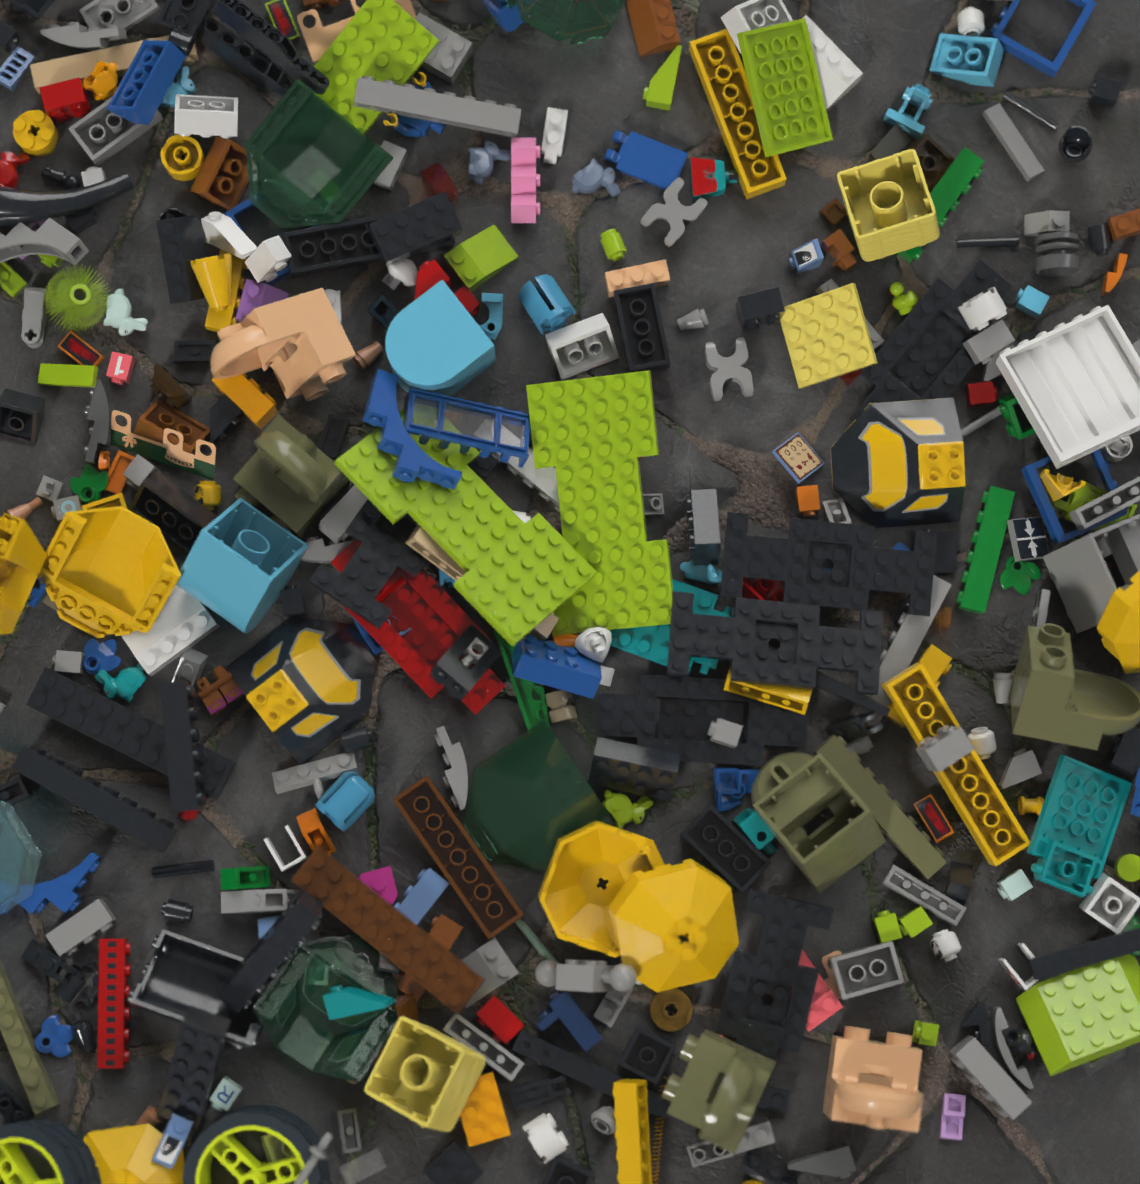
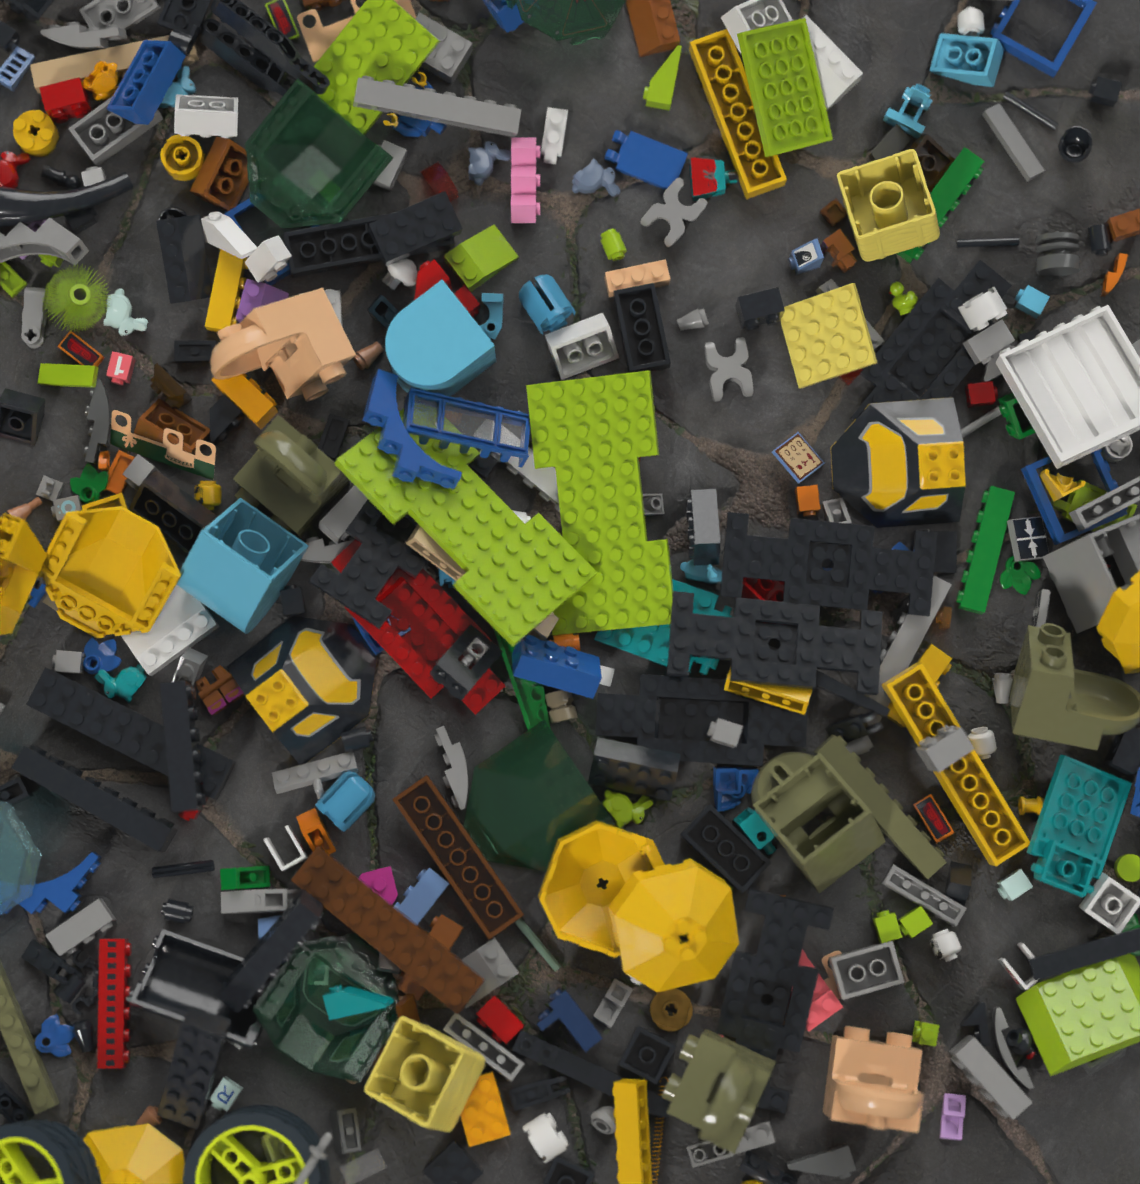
(172, 1141): medium blue slope -> none
(215, 279): yellow cone -> none
(586, 975): light grey brick -> none
(594, 643): white piece -> none
(1020, 768): light grey slope -> none
(1046, 222): light grey slope -> none

